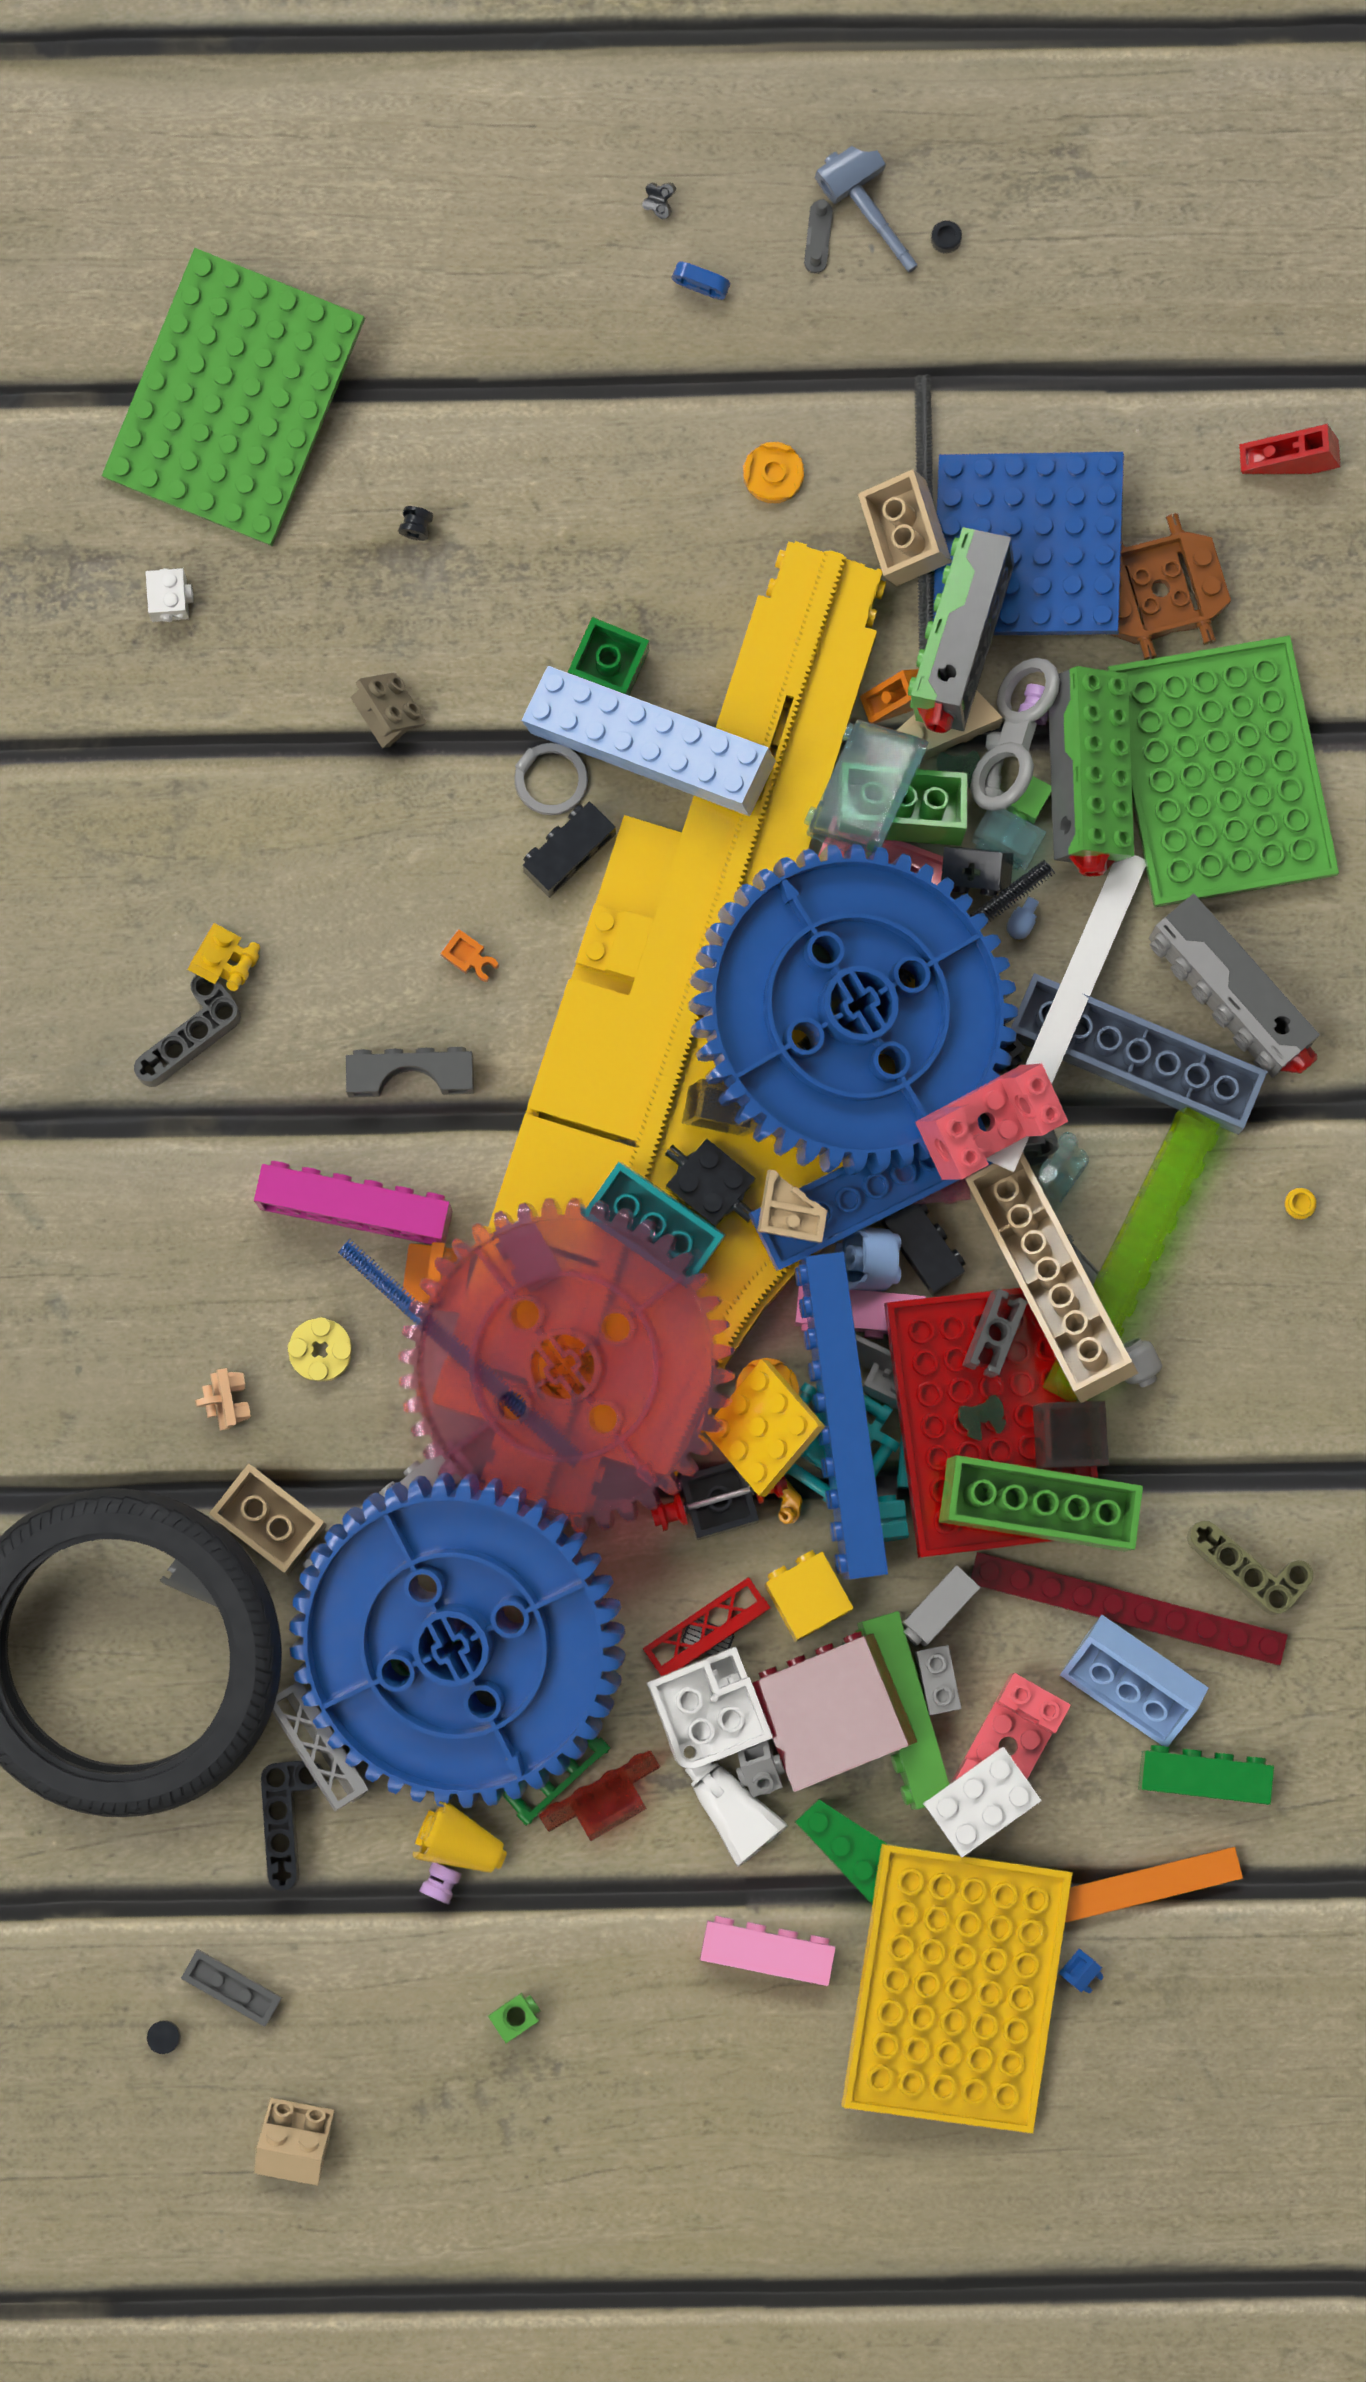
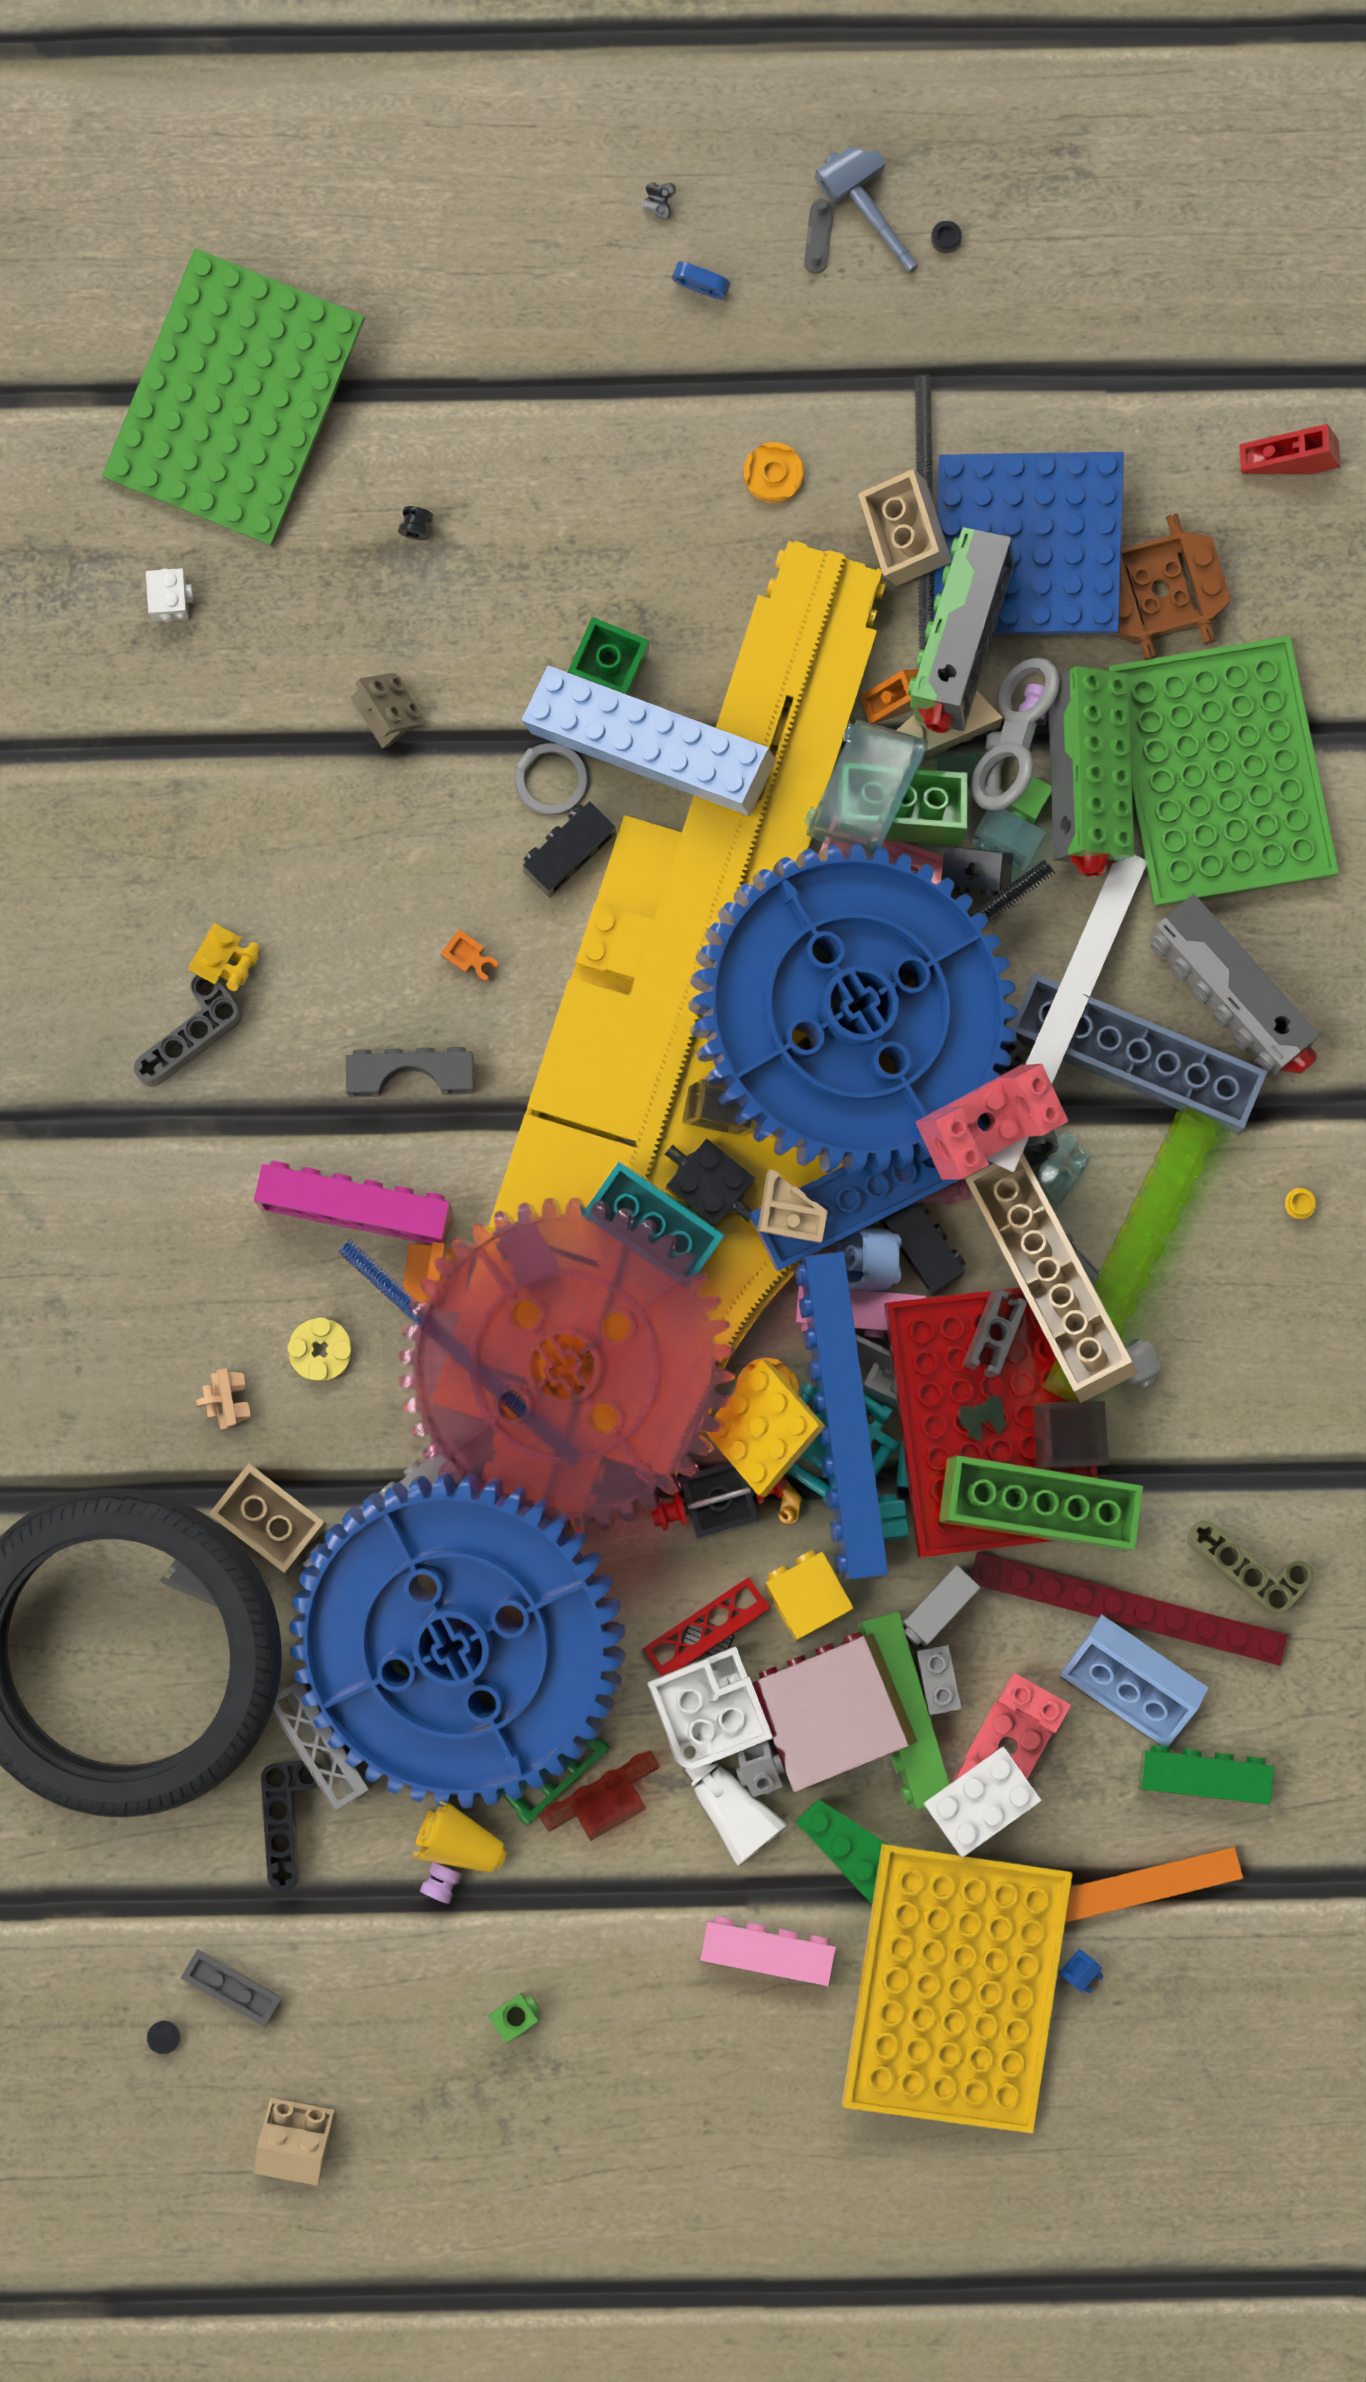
(1022, 919): light blue cylinder -> none

